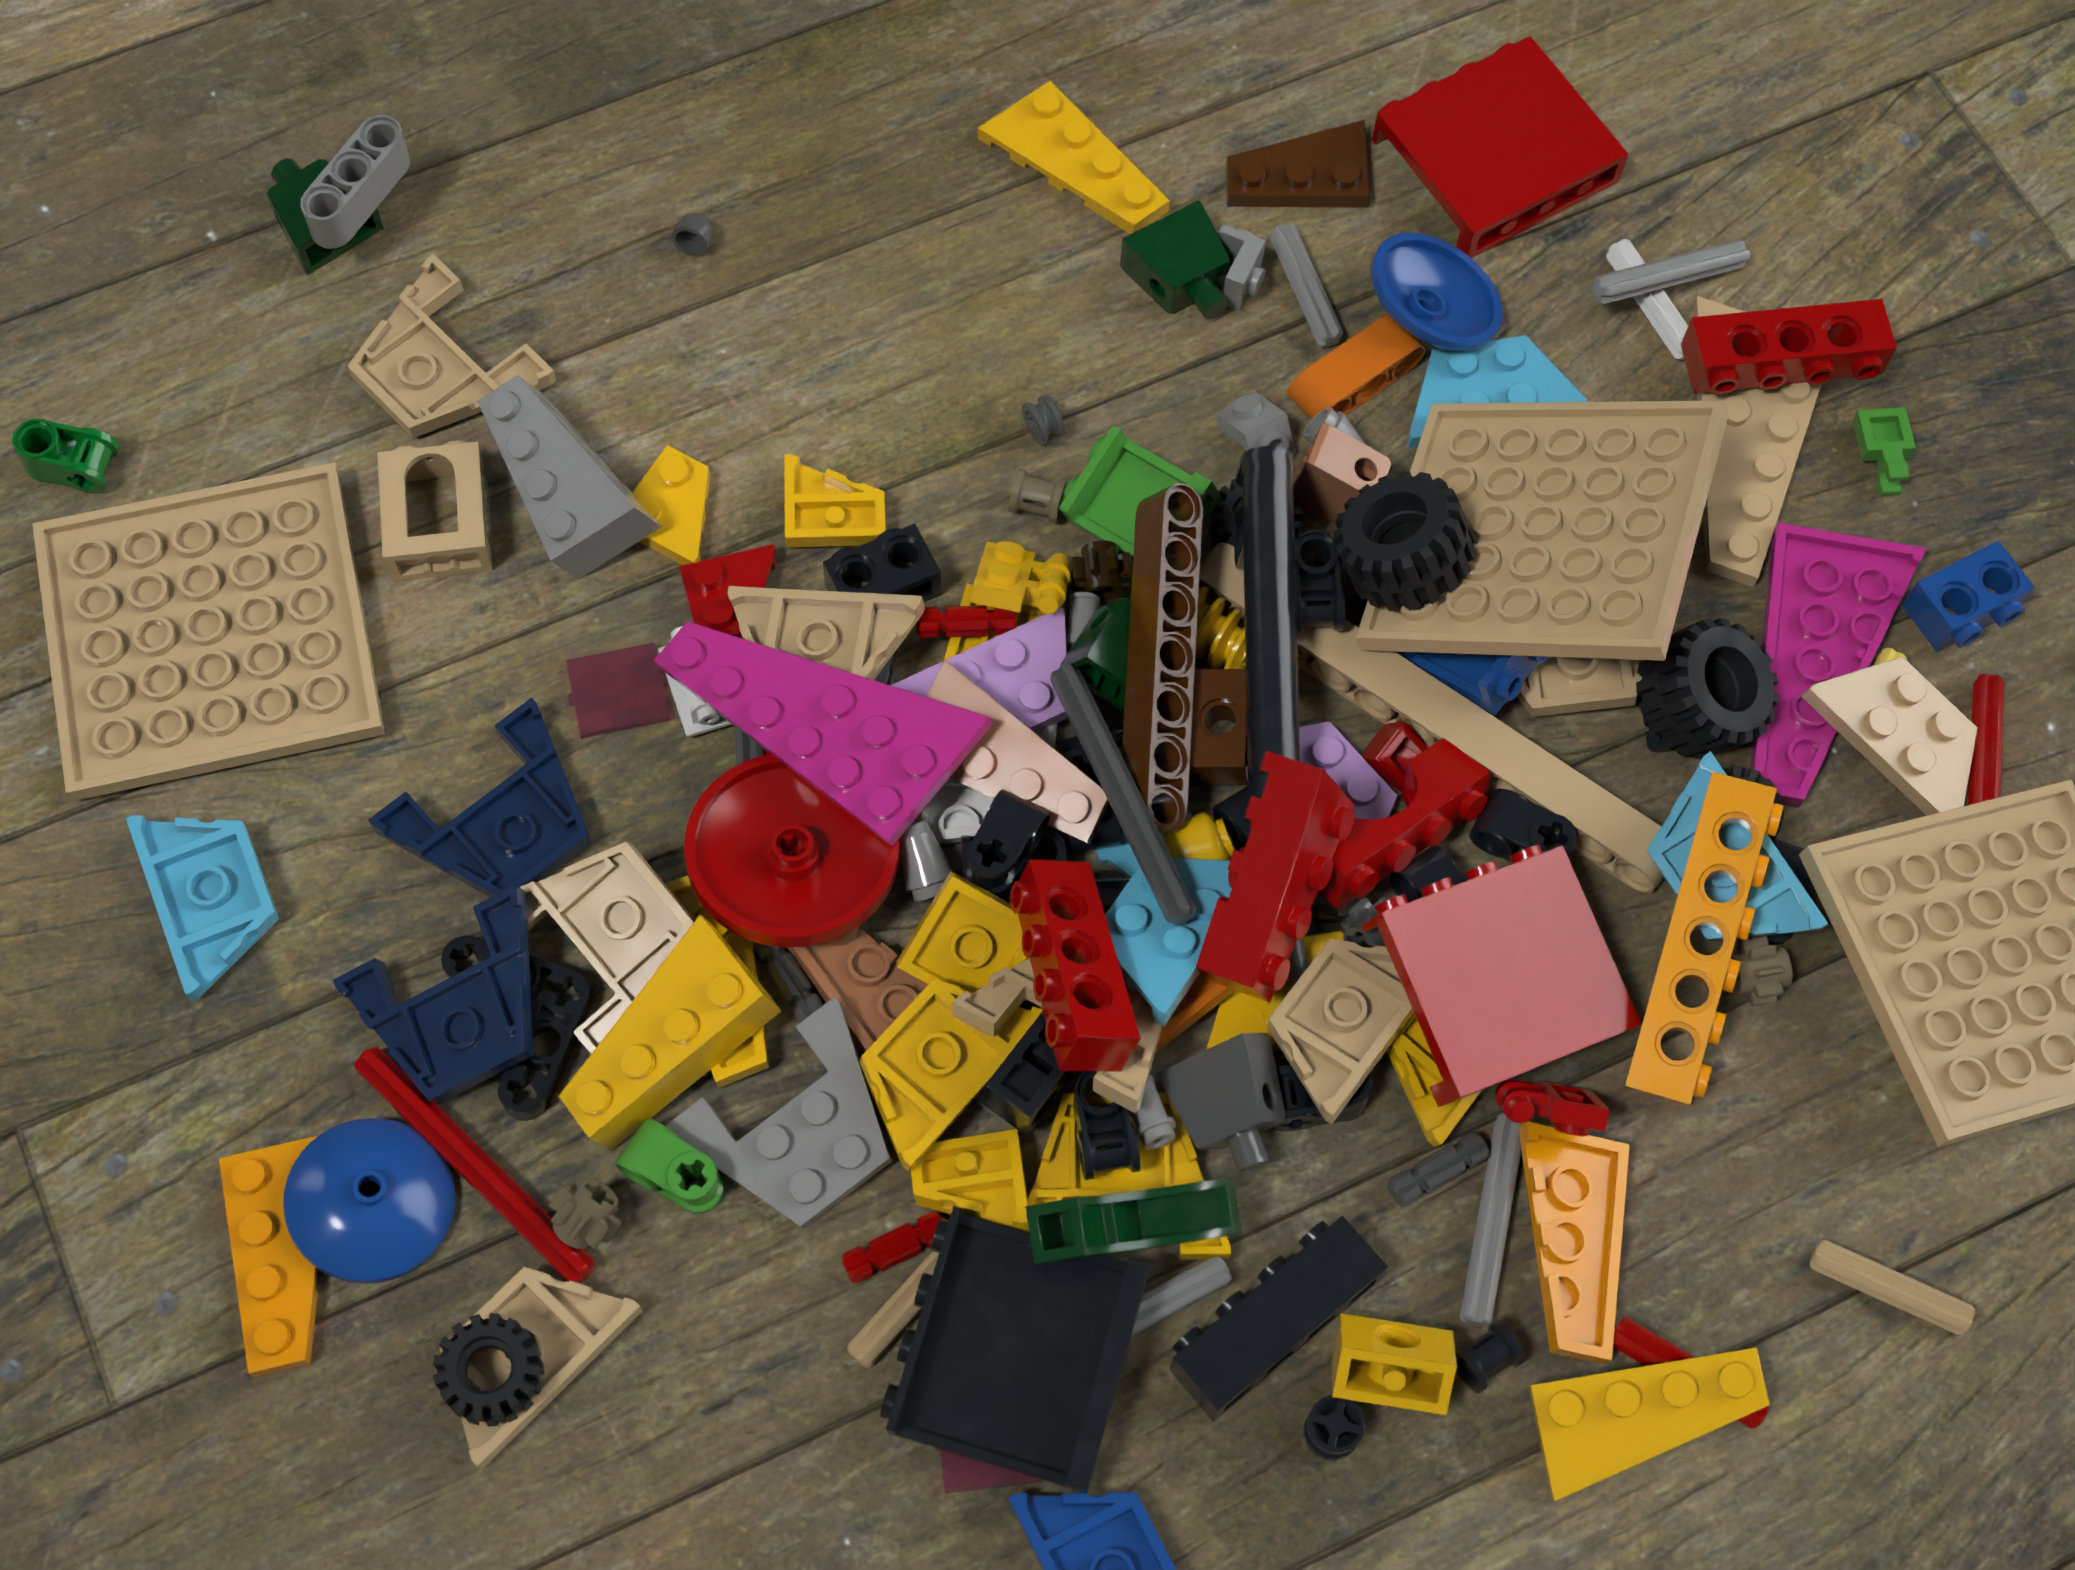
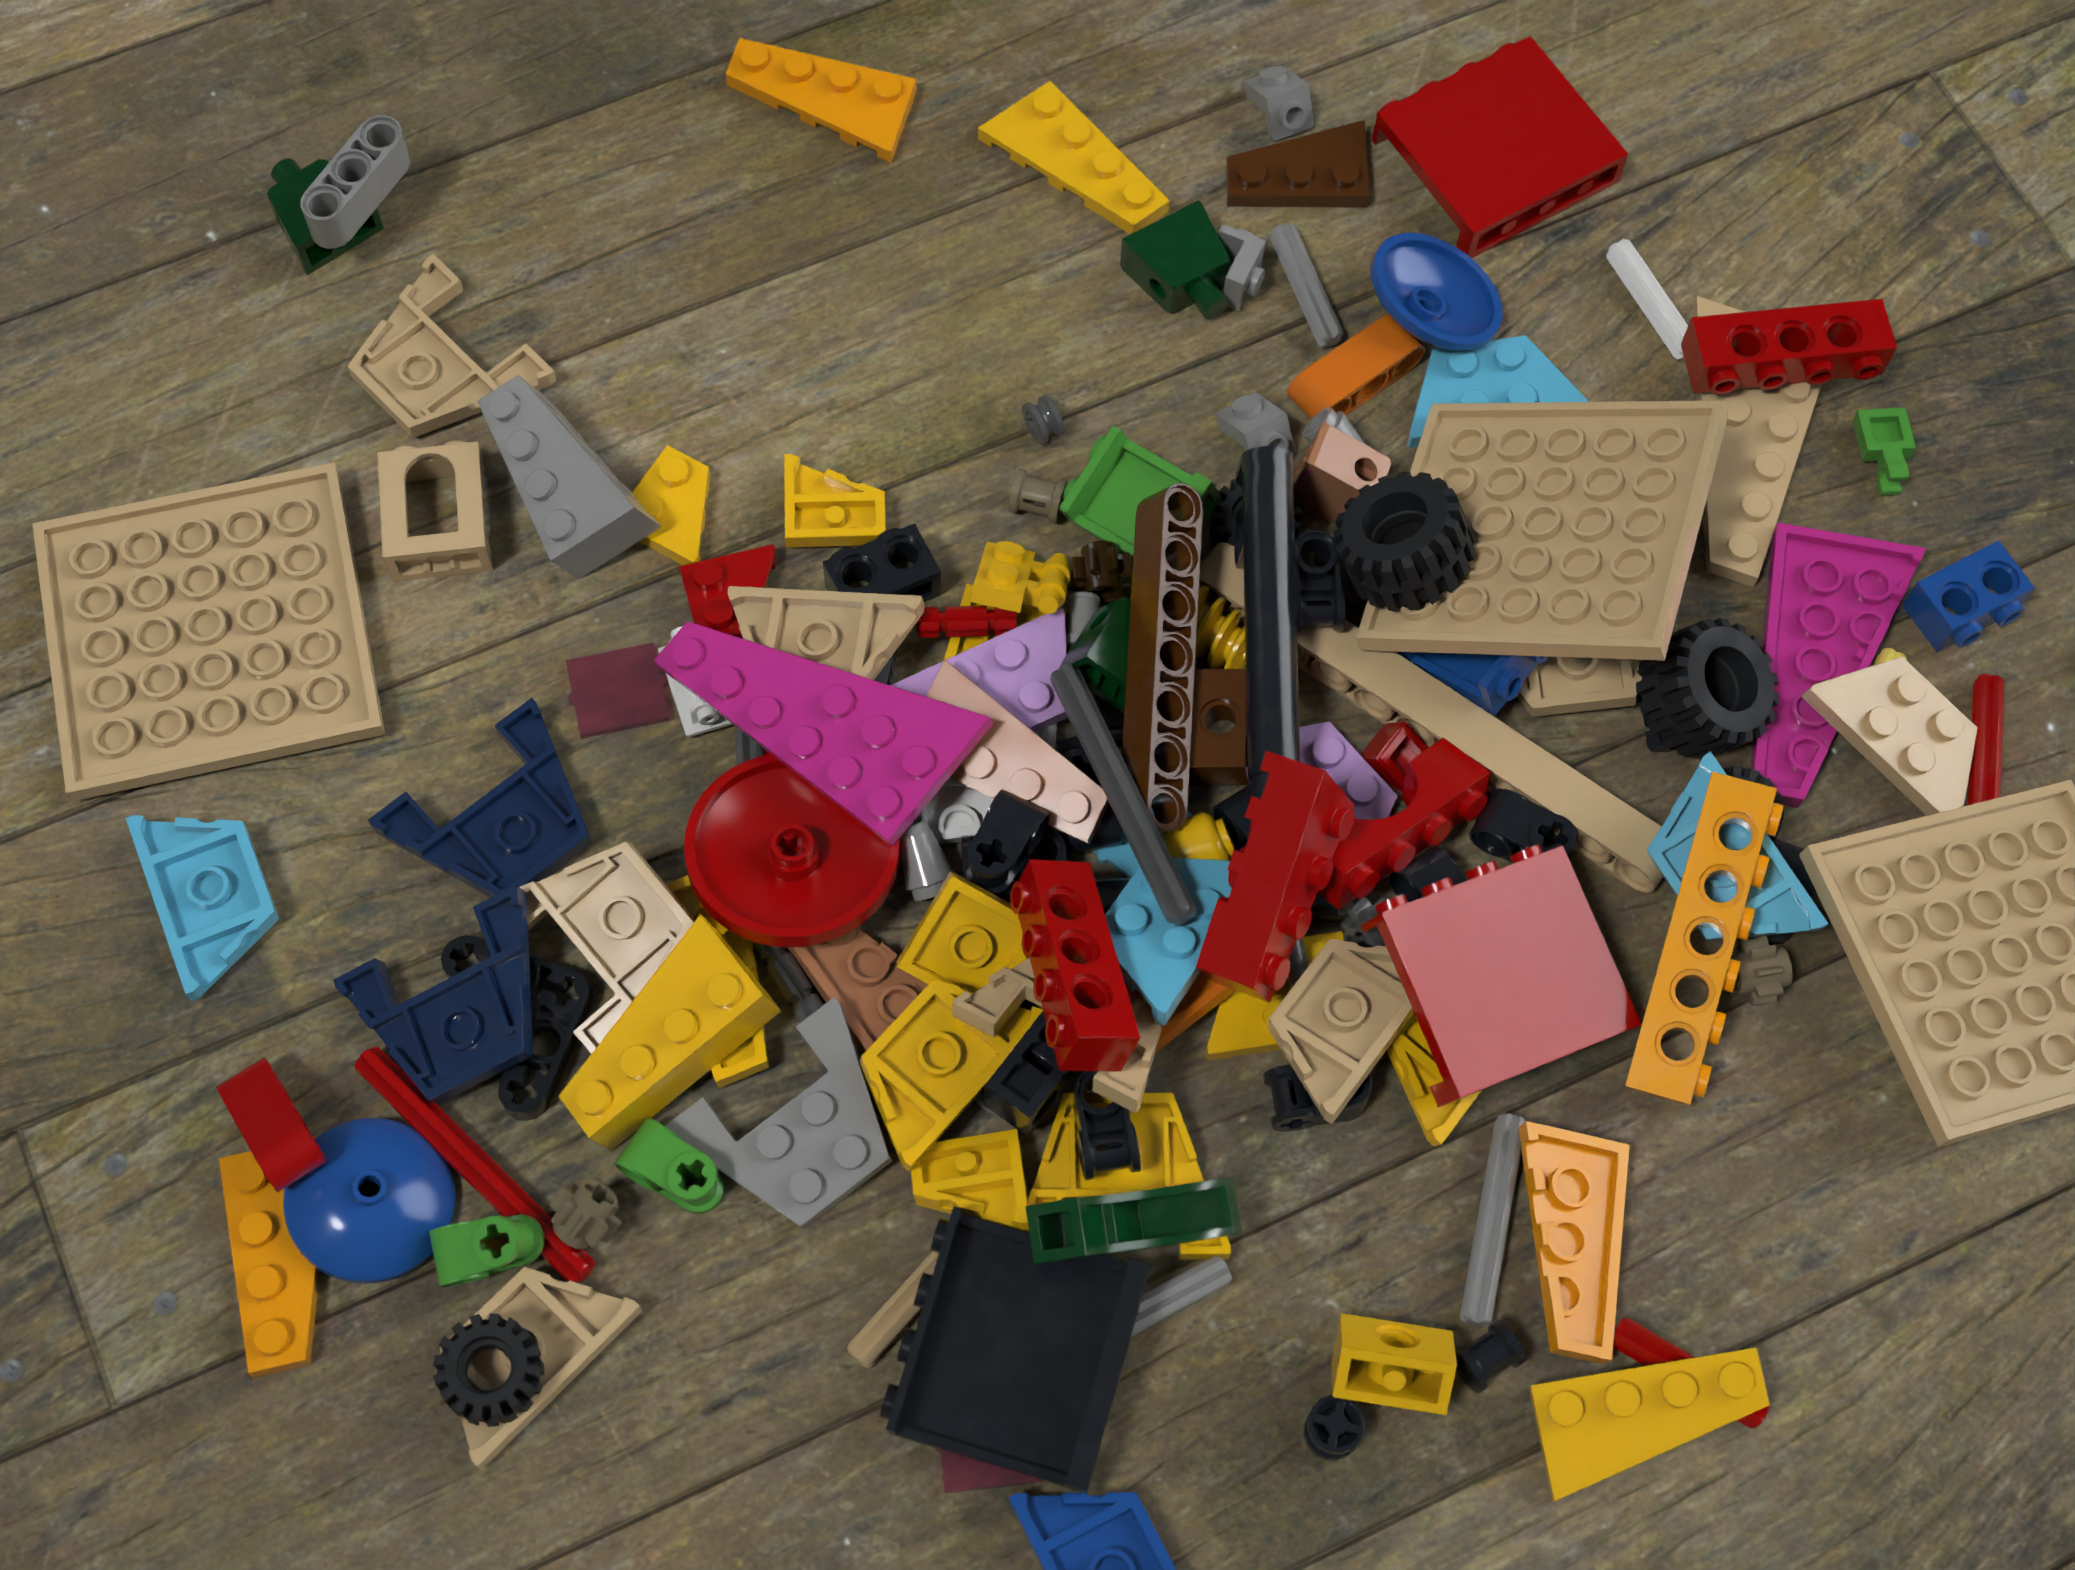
(72, 456): green piece -> none
(271, 1124): none -> red beam
(480, 1247): none -> bright green piece
(692, 234): dark grey hinge -> none
(845, 97): none -> light orange wing
(890, 1248): red axle -> none
(1151, 1120): light grey pin -> none
(1228, 1097): dark grey torso -> none
(1277, 1317): black brick -> none
(1283, 99): none -> light grey bracket
(1438, 1169): dark grey axle -> none
(1570, 1107): red plate -> none
(1669, 271): light grey axle -> none
(1892, 1287): tan axle -> none

